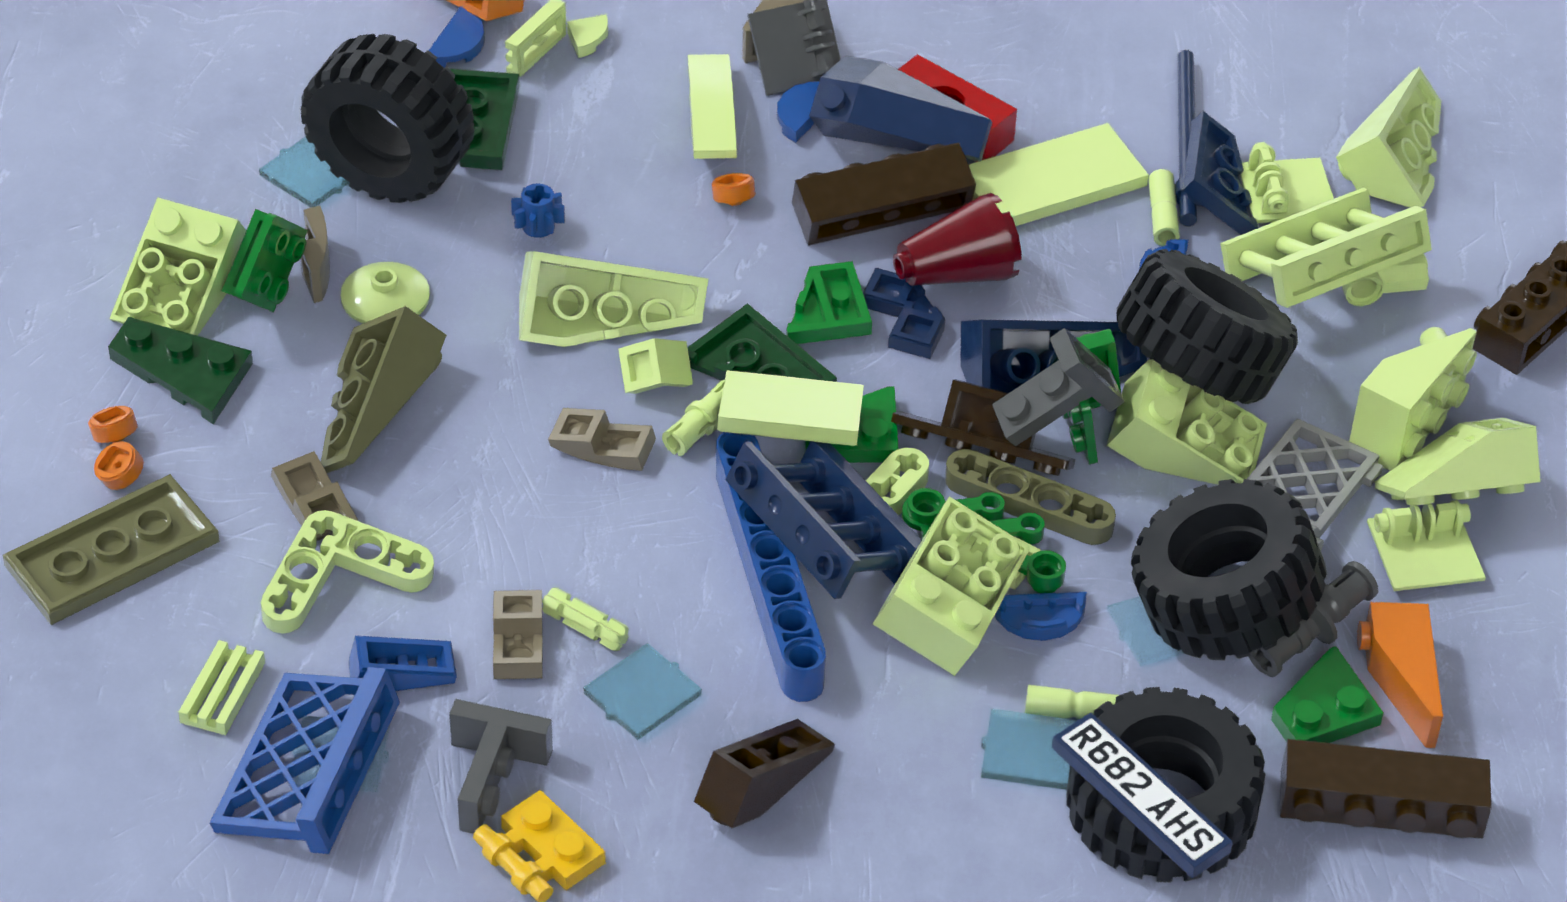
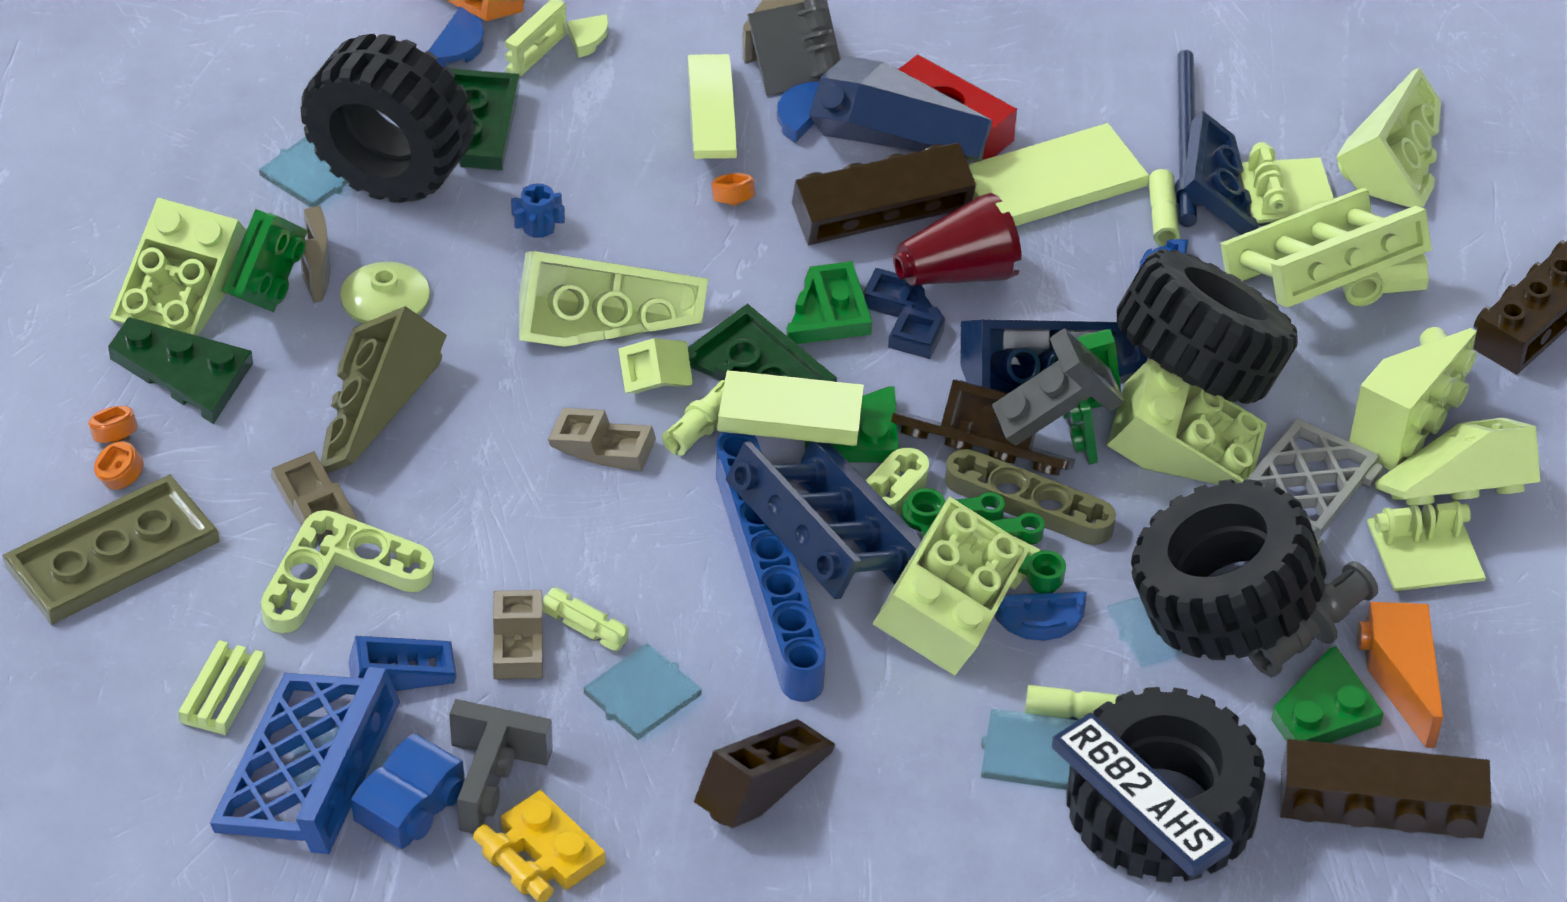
(408, 791): none -> blue brick

